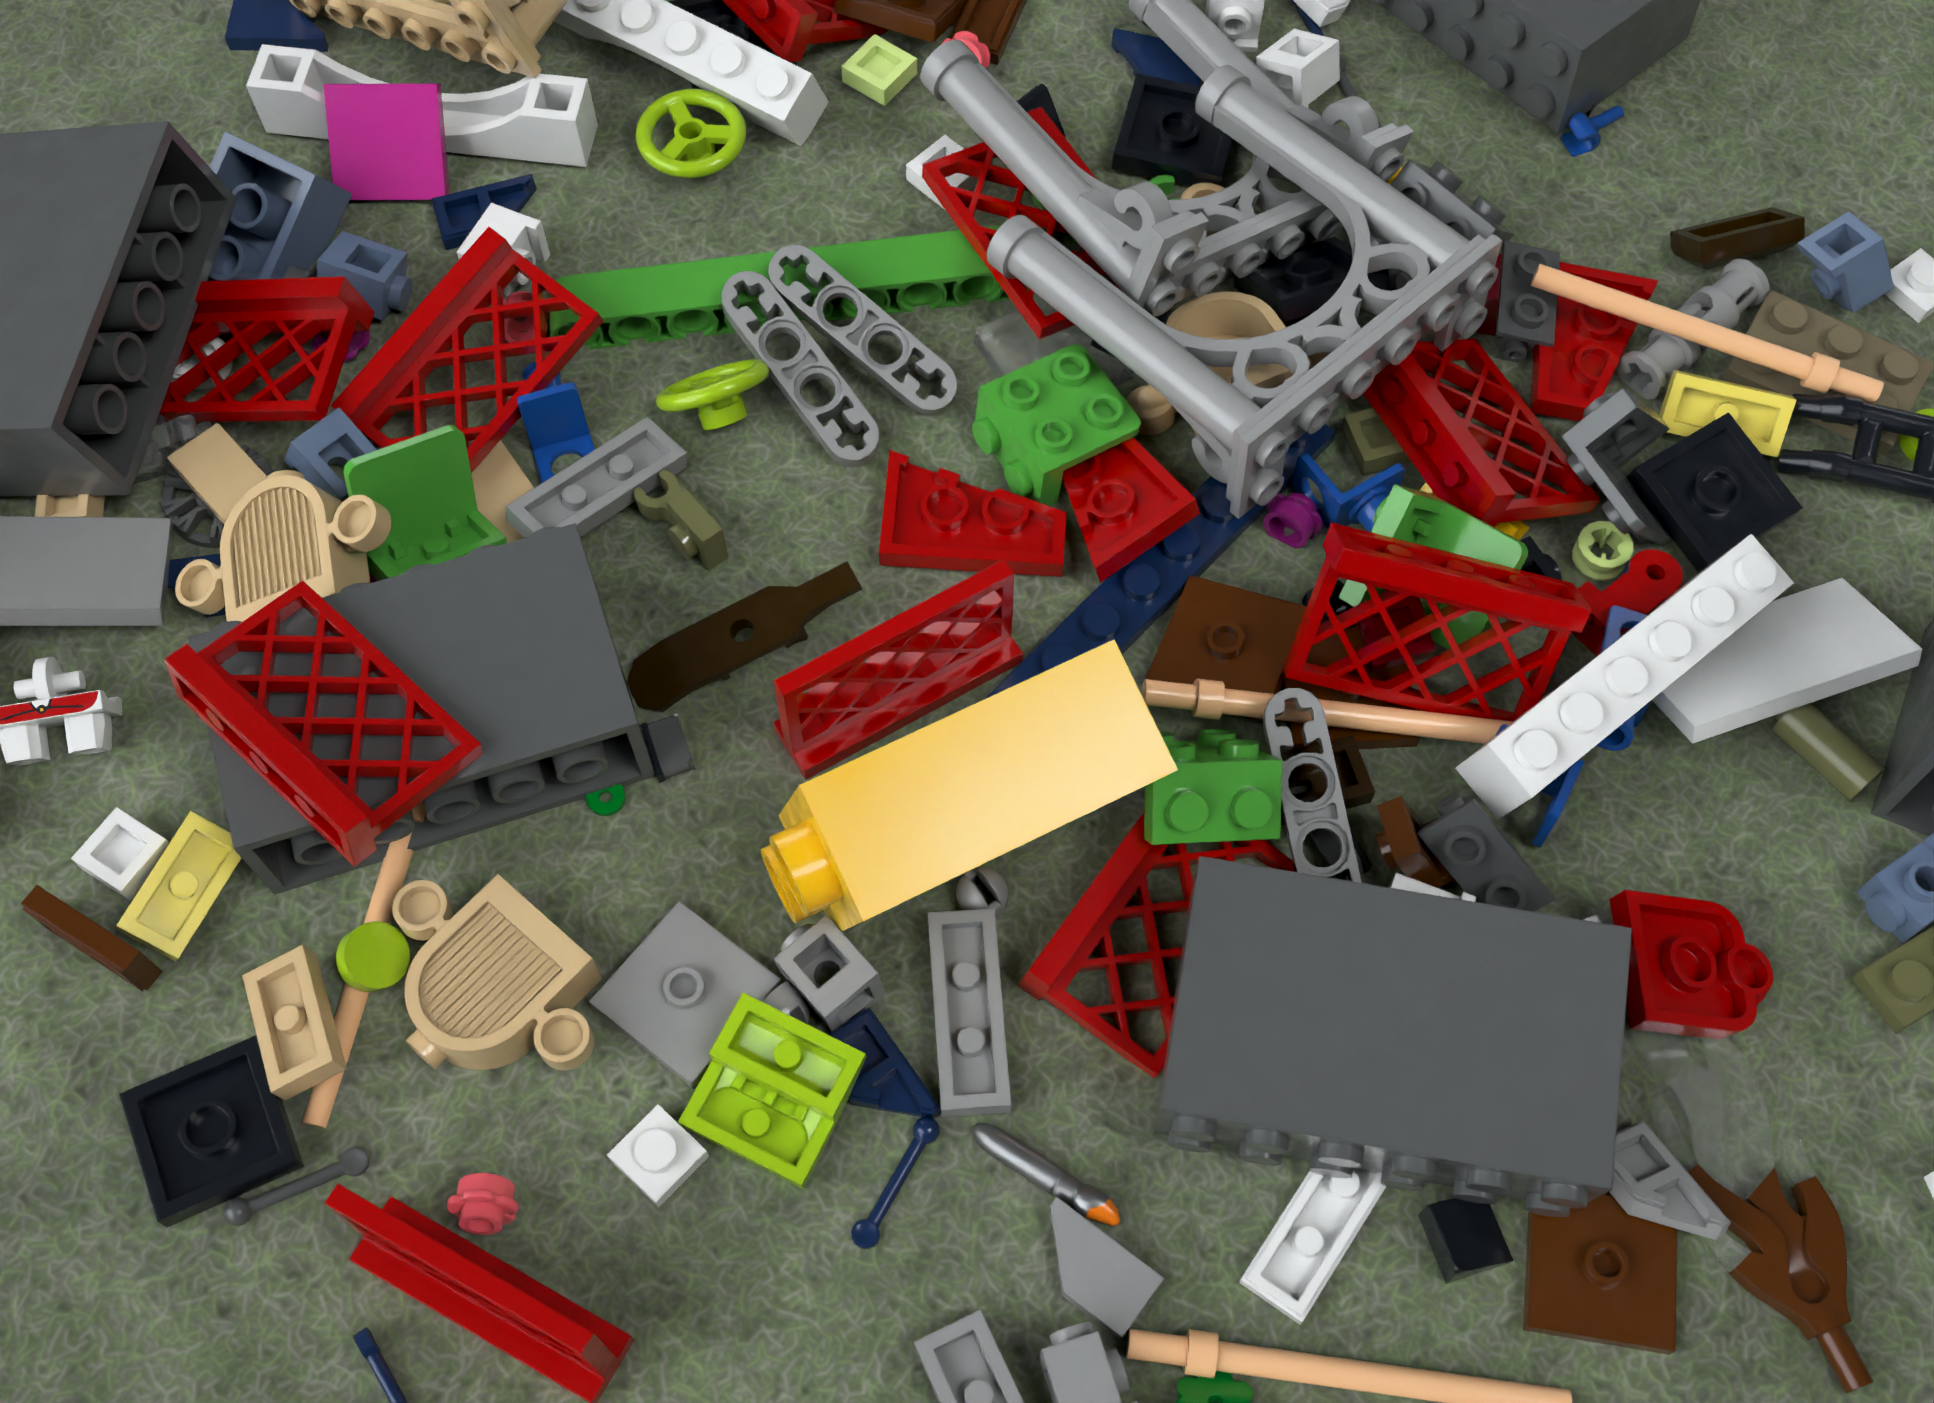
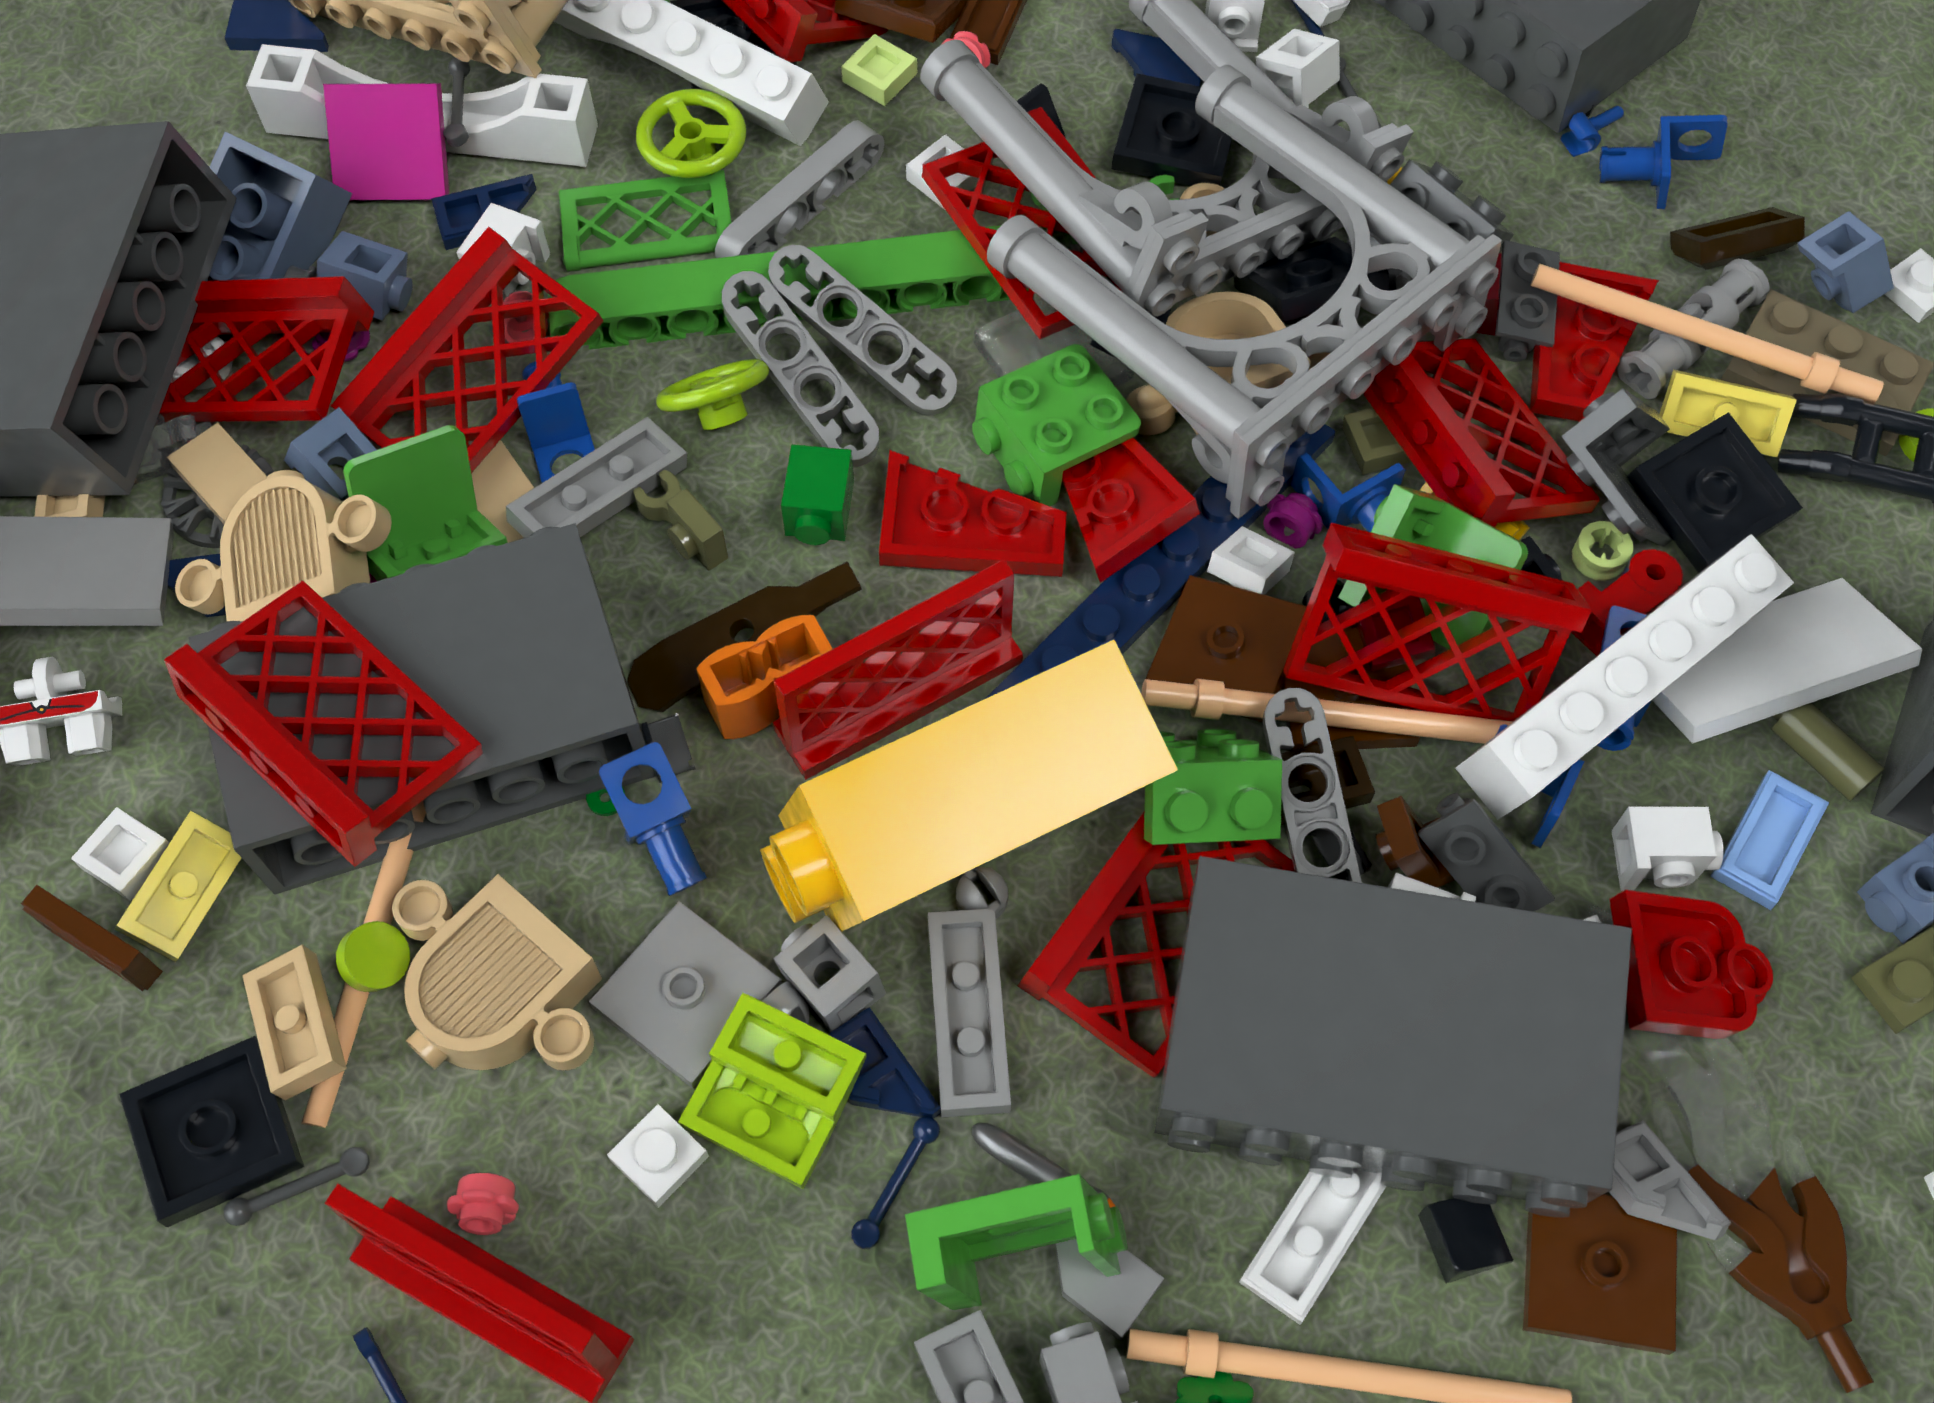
(455, 132): none -> dark grey hinge
(621, 248): none -> bright green window
(656, 822): none -> blue bracket
(740, 676): none -> orange brick
(803, 192): none -> light grey beam
(817, 493): none -> green brick
(956, 1235): none -> bright green window
(1250, 561): none -> white plate
(1654, 161): none -> blue bracket
(1665, 846): none -> white brick
(1770, 839): none -> light blue tile

